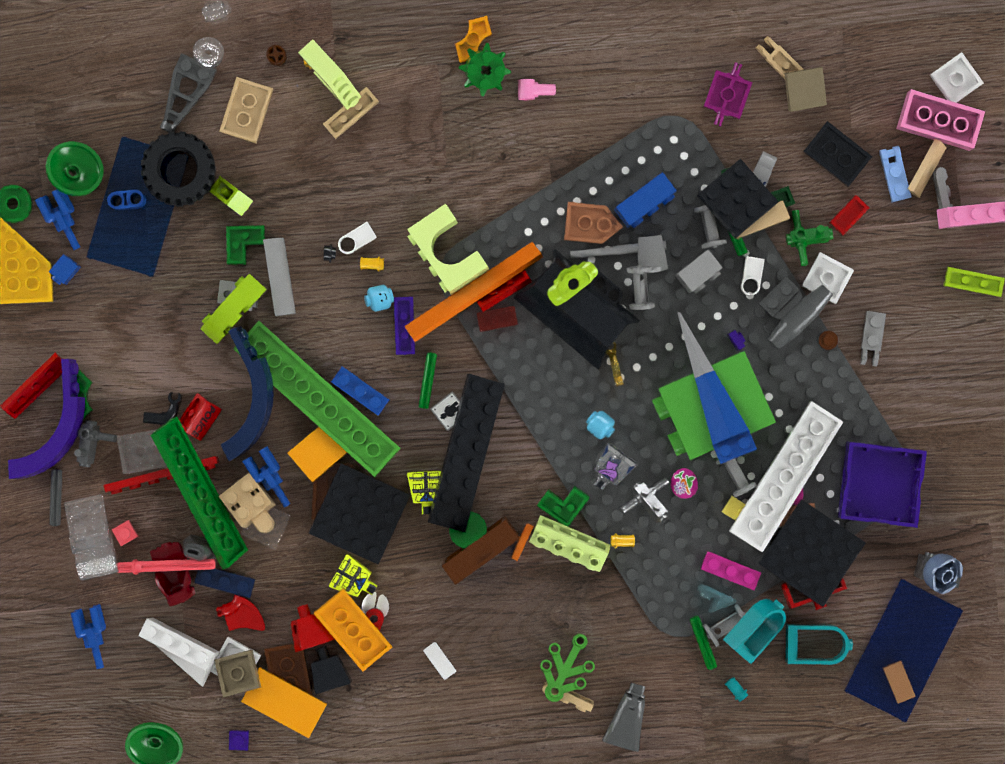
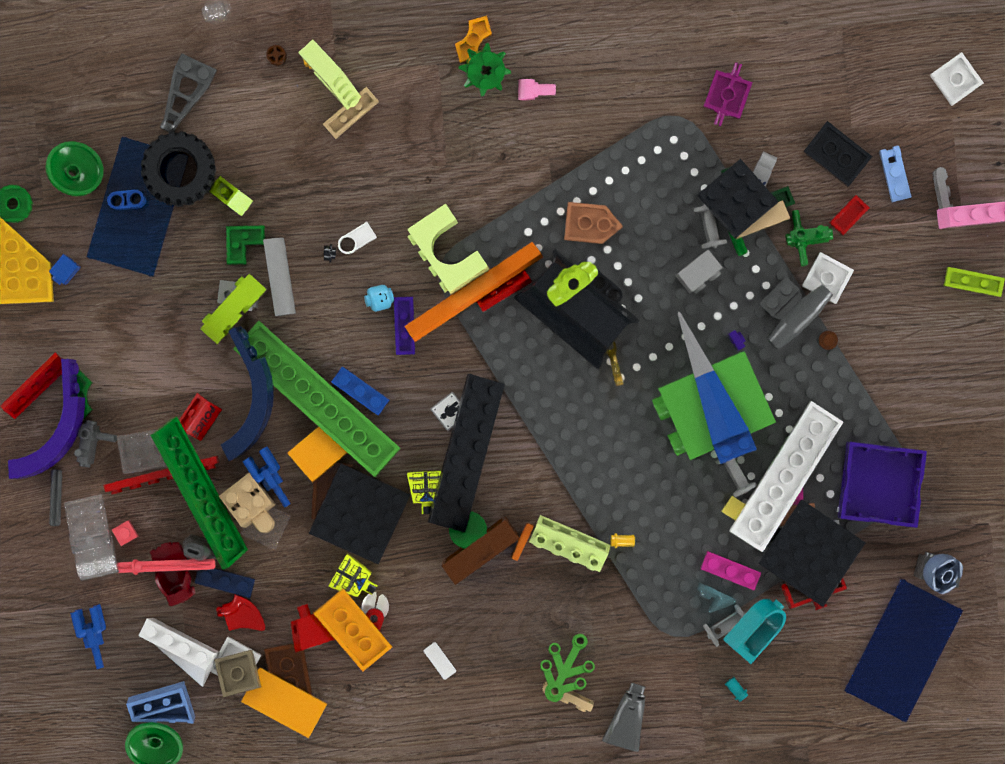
(60, 215): blue plant -> none
(162, 418): black piece -> none
(162, 704): none -> medium blue wedge
(208, 44): clear piece -> none
(239, 740): dark purple plate -> none
(246, 110): tan tile -> none
(328, 671): black torso -> none
(372, 263): yellow pin -> none
(427, 380): green axle -> none
(497, 318): clear red plate -> none
(564, 510): green tile -> none
(600, 424): medium azure head -> none
(612, 466): torso -> none
(640, 287): light grey hose -> none
(645, 201): blue brick -> none
(646, 497): flat silver piece -> none
(649, 249): light grey piece -> none
(684, 483): sticker -> none
(703, 642): green axle -> none
(752, 270): white piece -> none
(779, 58): tan hinge -> none
(792, 644): teal window -> none
(805, 89): dark tan tile -> none
(872, 336): light grey hinge -> none
(899, 682): medium nougat tile -> none
(927, 168): tan tile -> none
(940, 120): bright pink brick -> none

